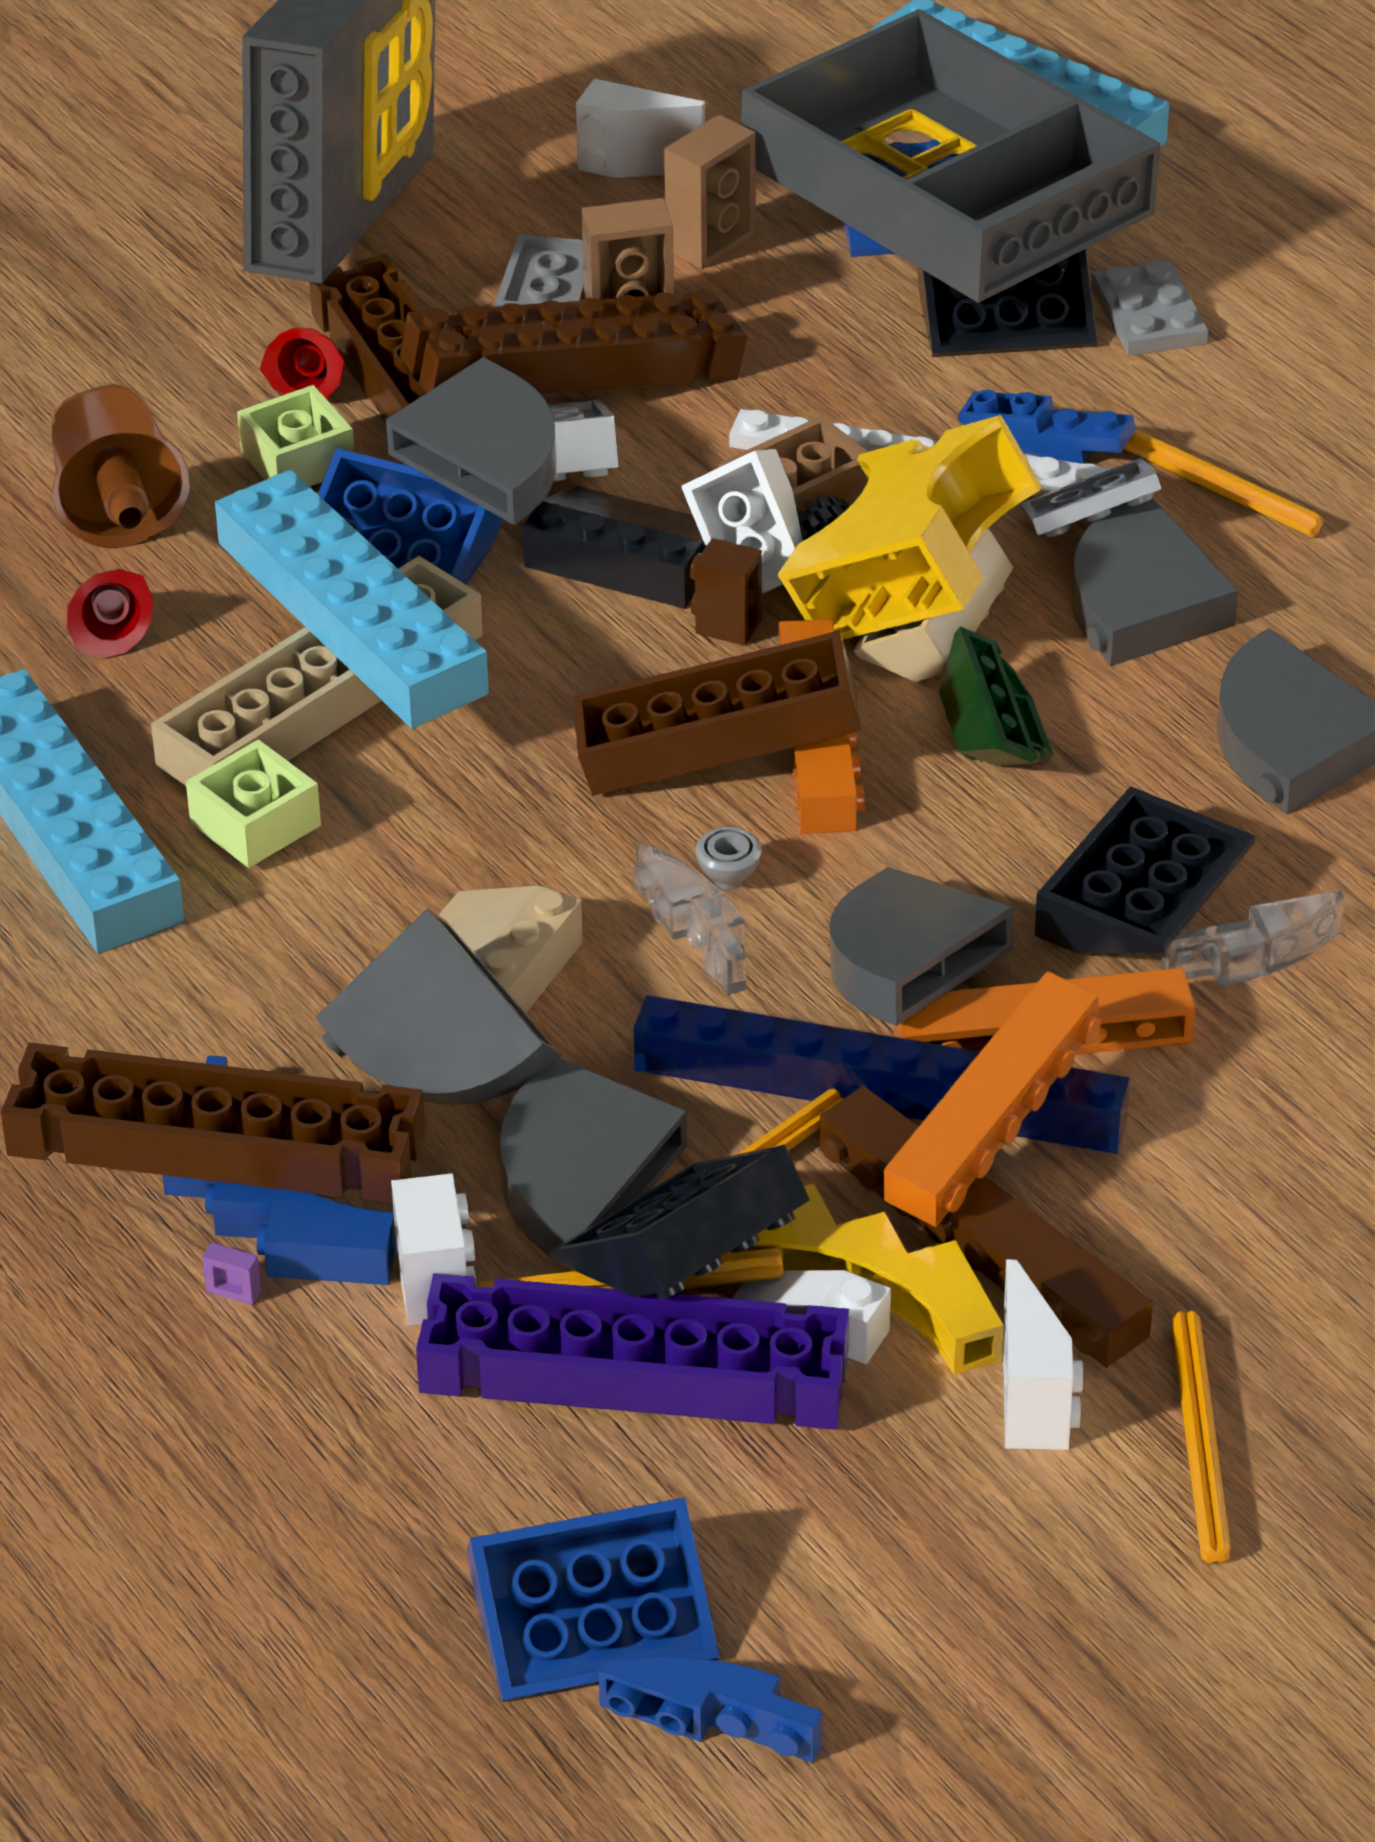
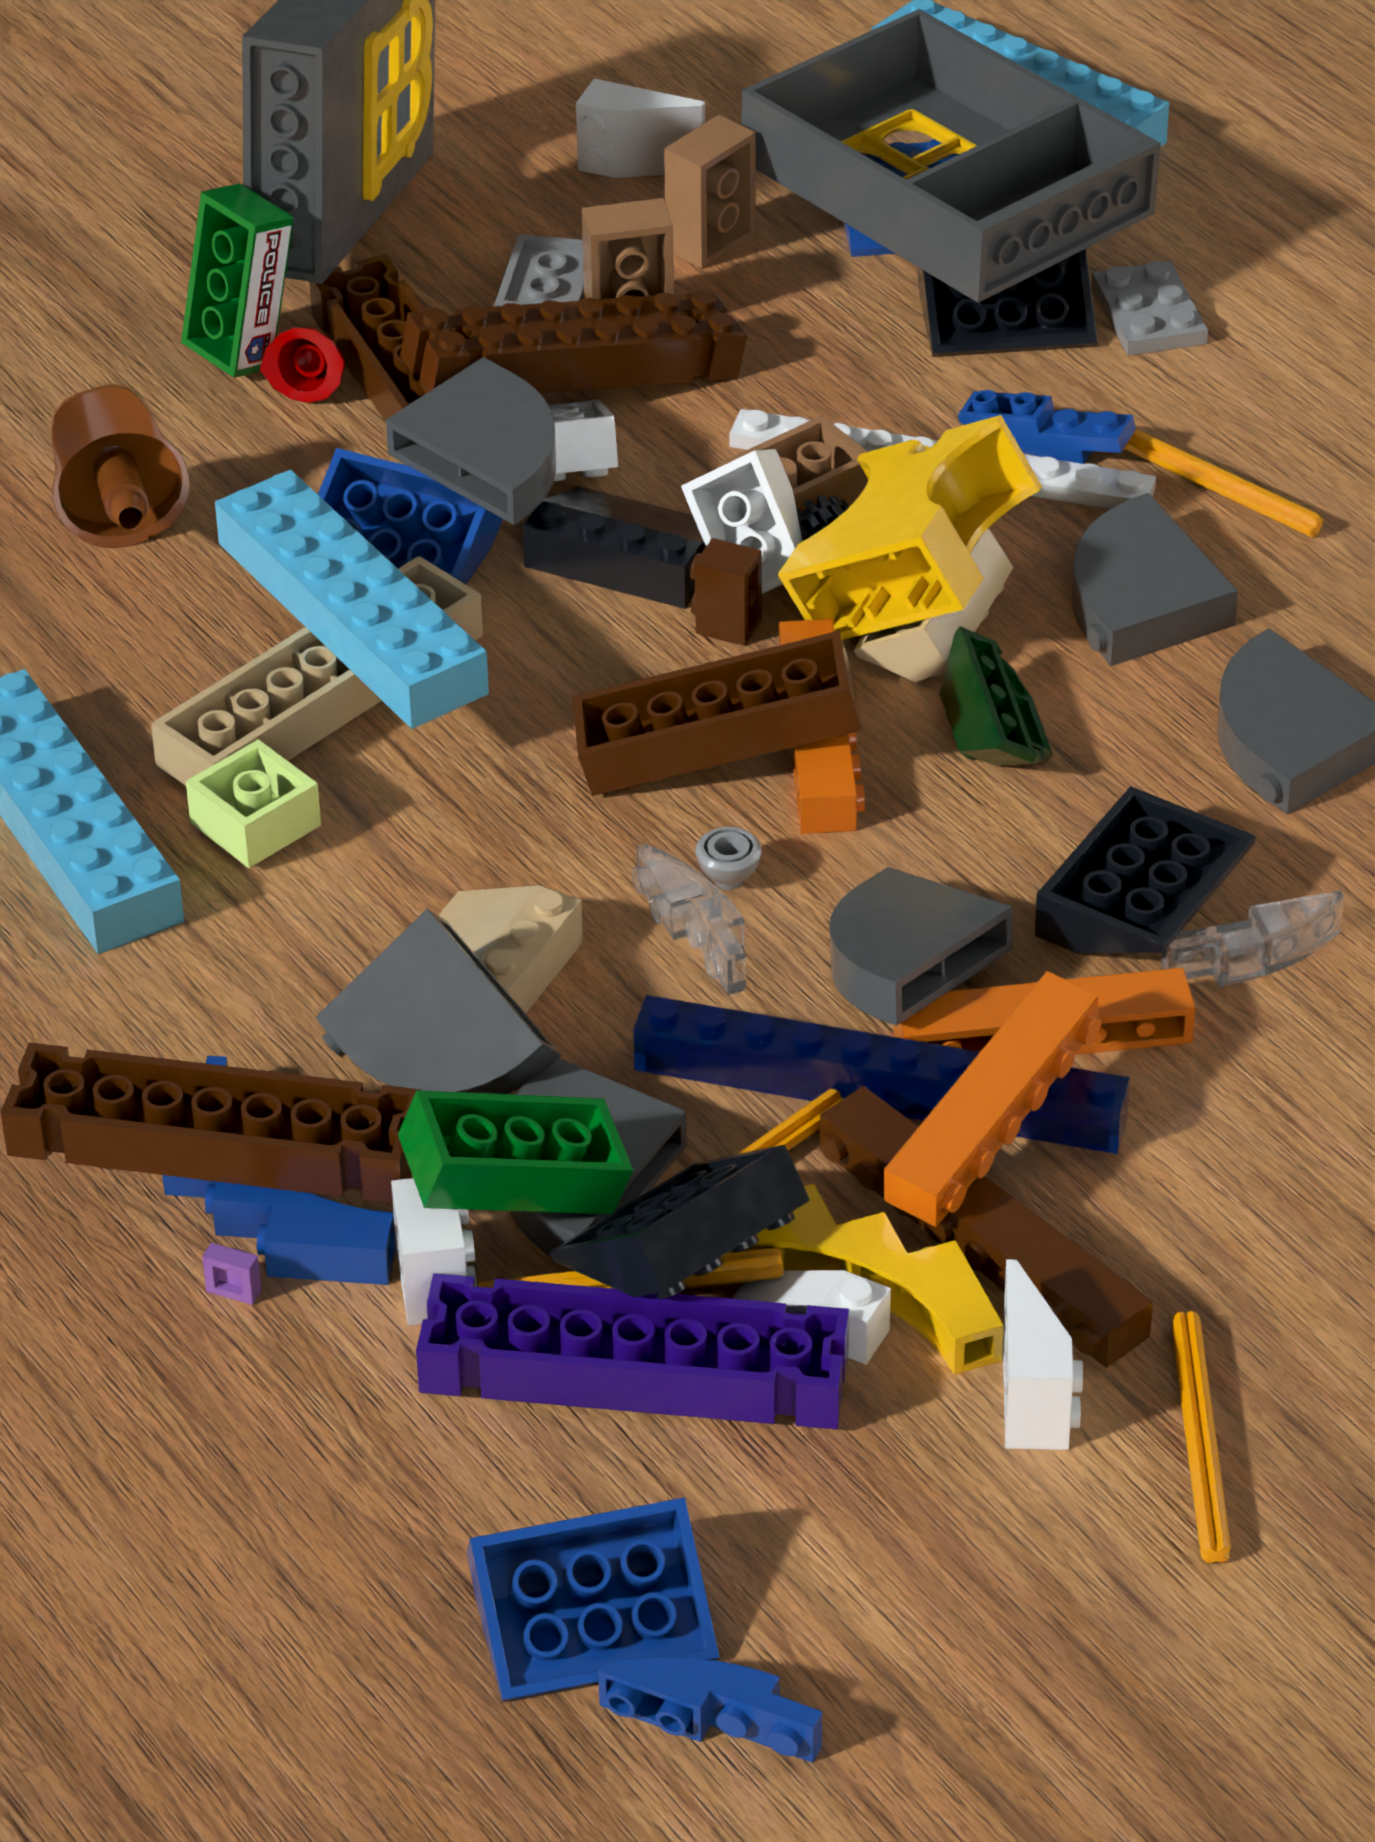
(109, 613): red piece -> none
(236, 278): none -> green brick
(293, 434): yellowish green brick -> none
(514, 1152): none -> green brick
(1091, 498): light grey plate -> none

